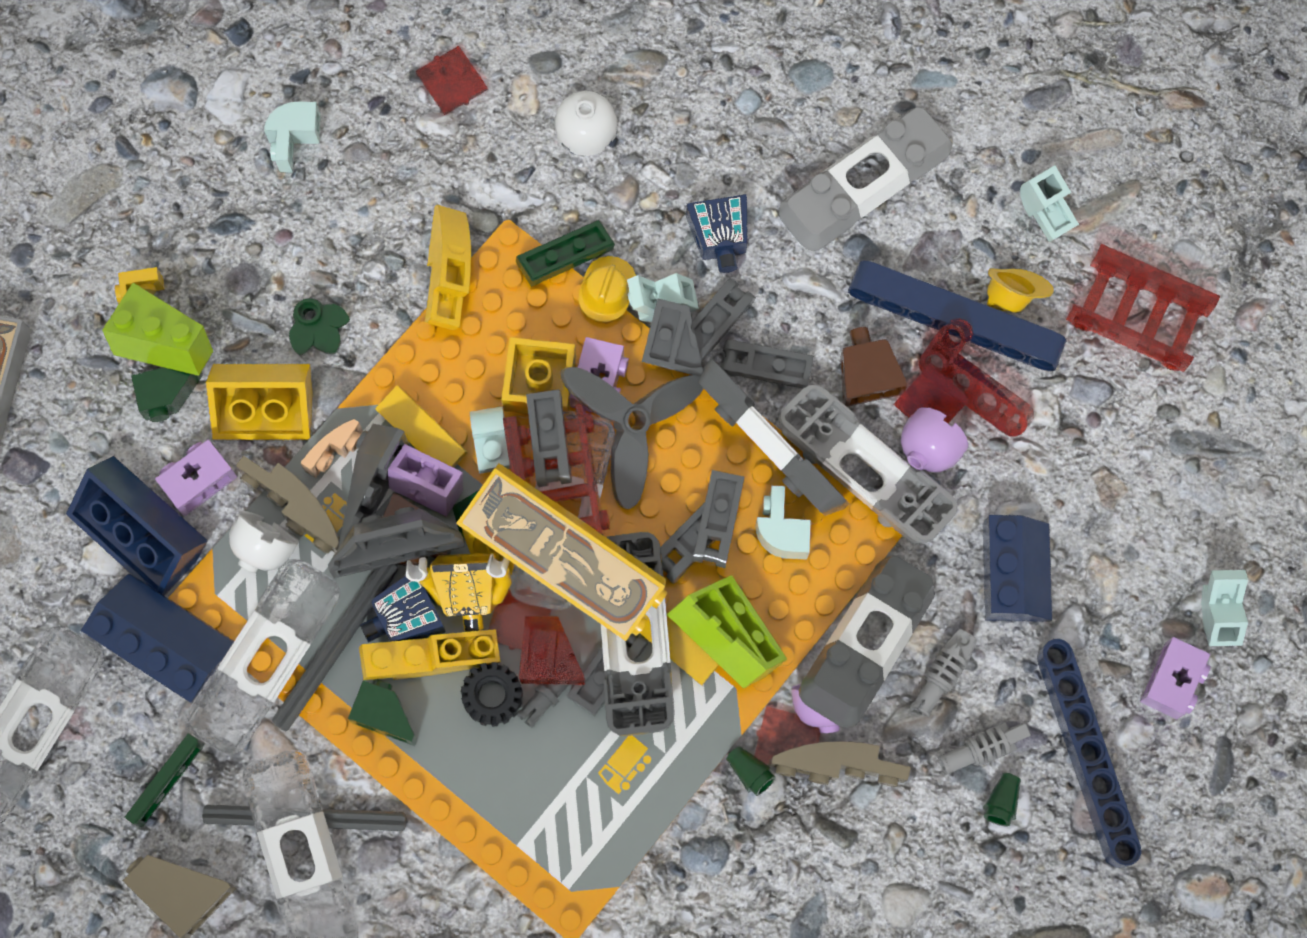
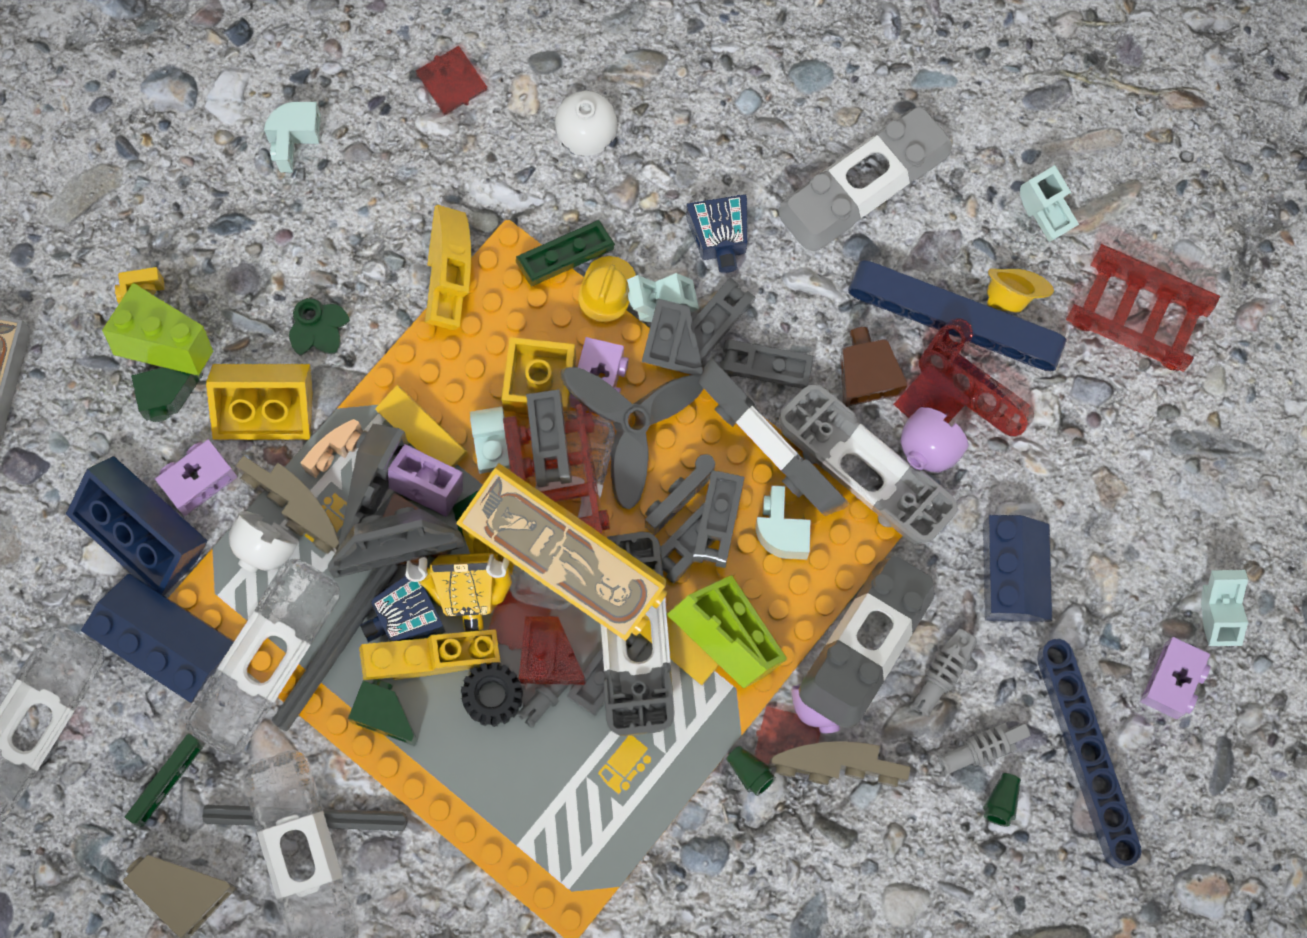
(680, 494): none -> dark grey plate

